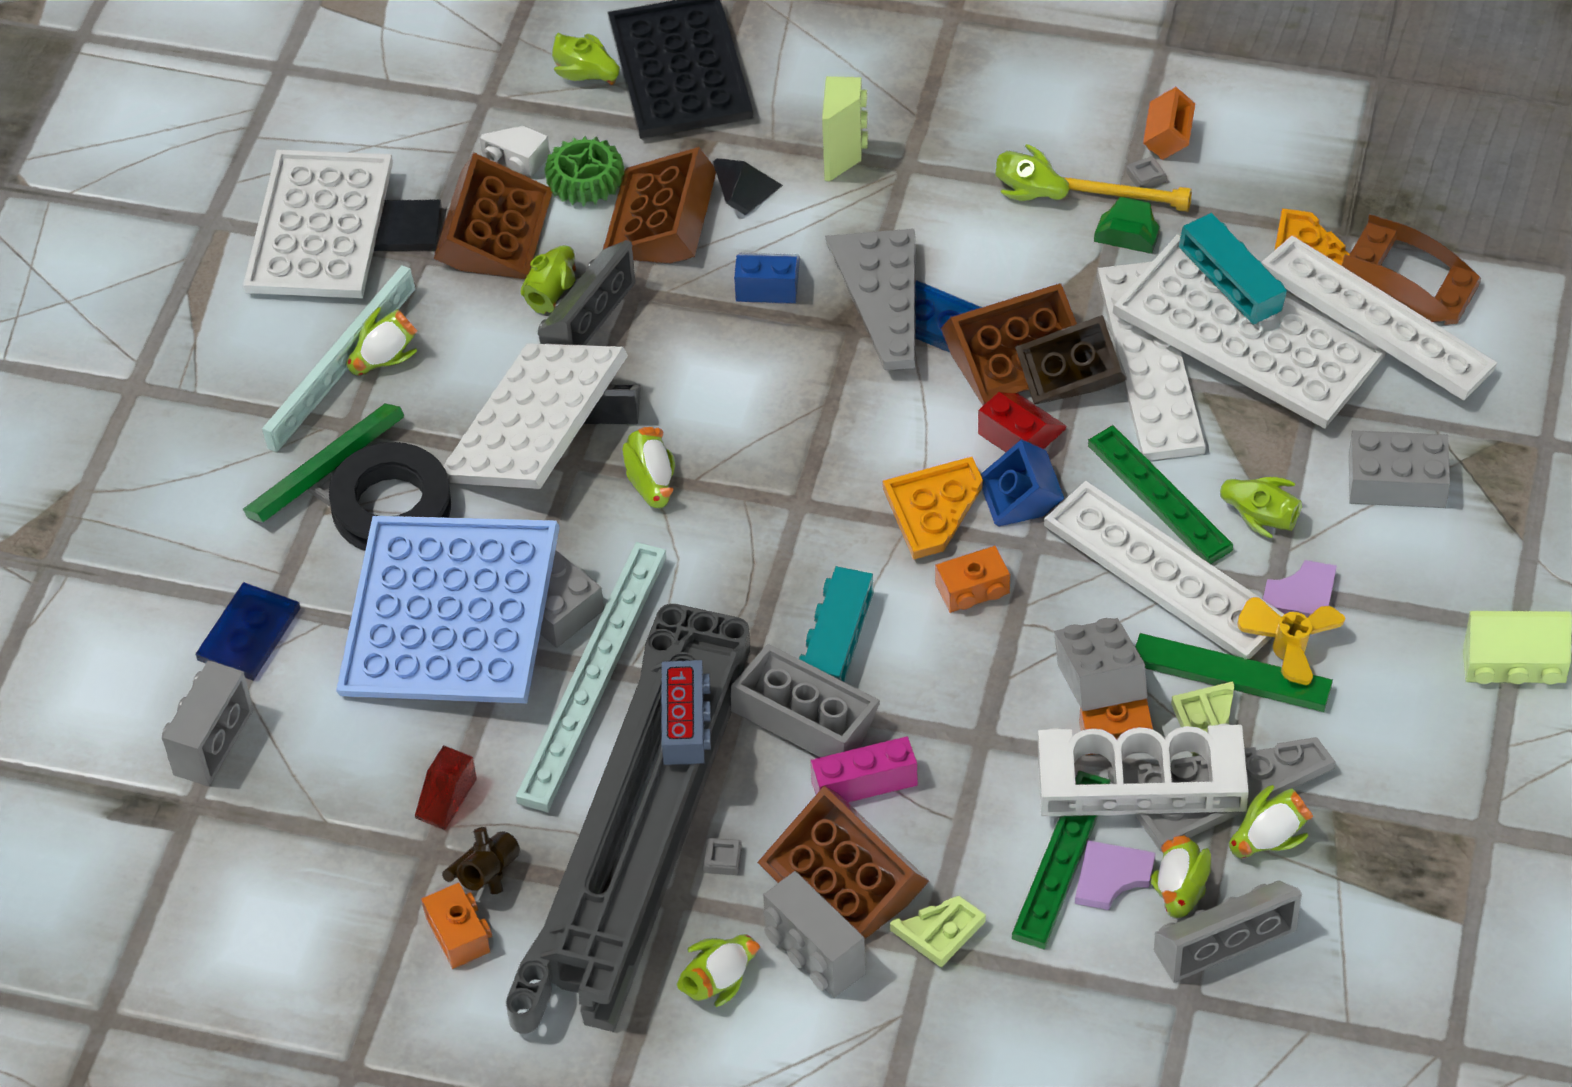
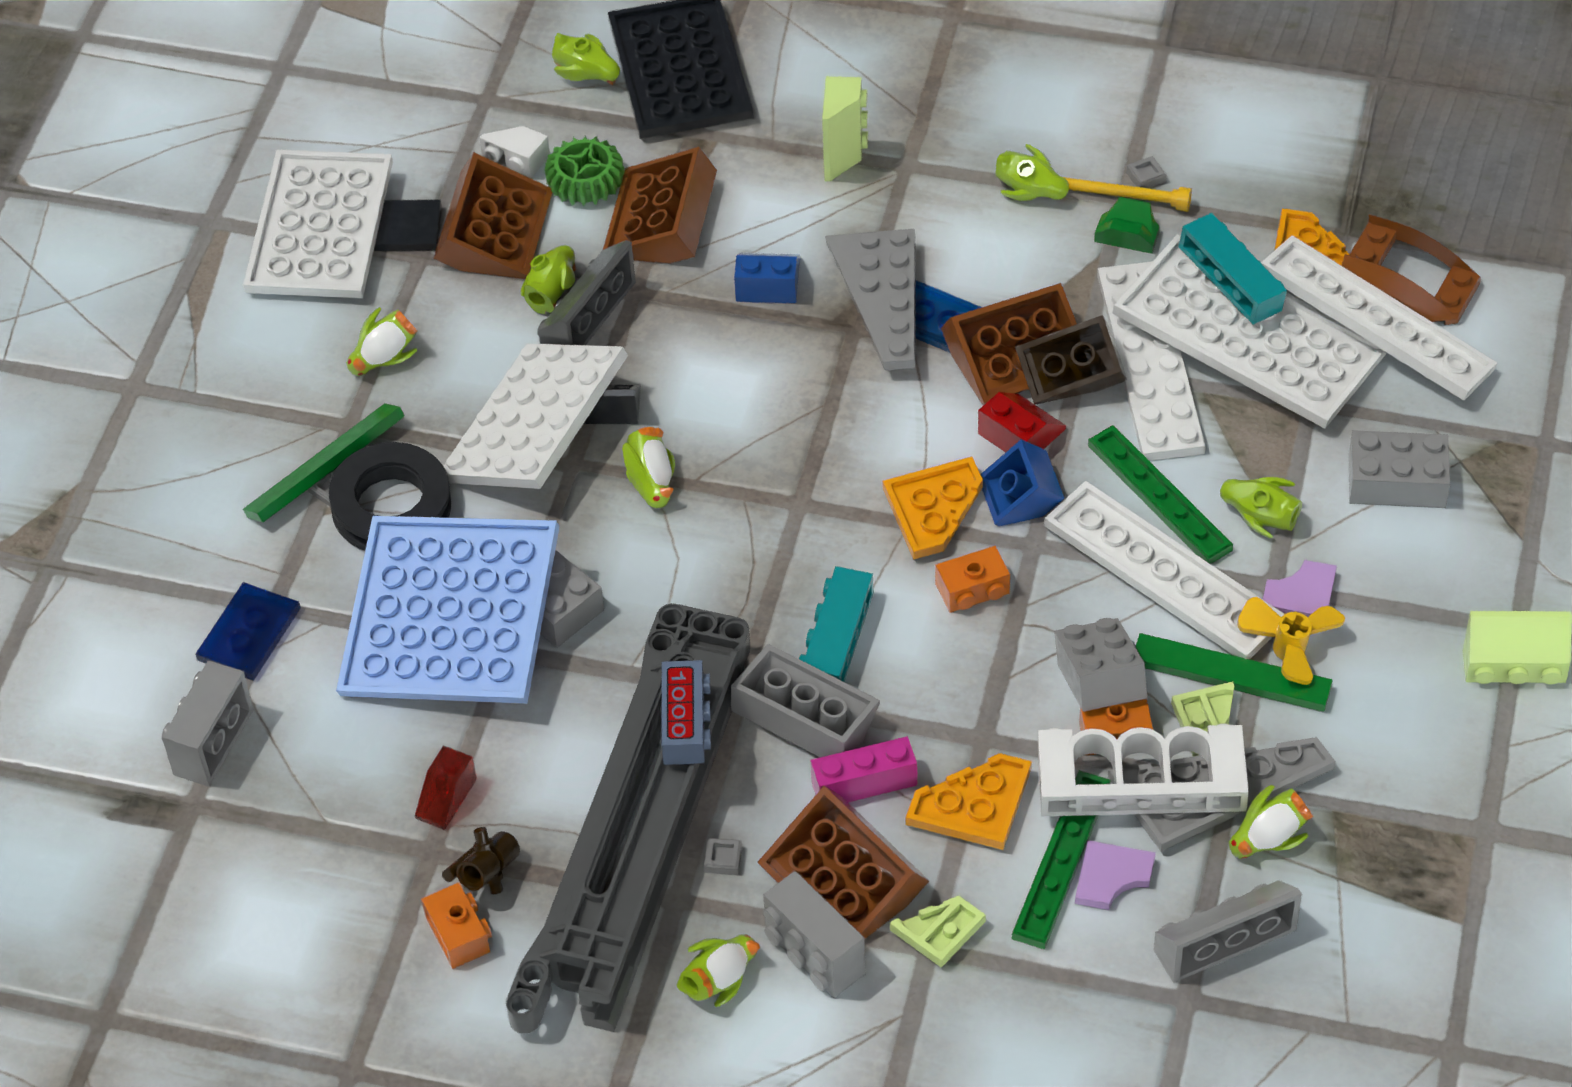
(333, 364): light aqua tile -> none
(591, 677): light aqua plate -> none
(743, 184): black slope -> none
(973, 802): none -> light orange plate
(1169, 123): orange brick -> none
(1181, 875): animal -> none

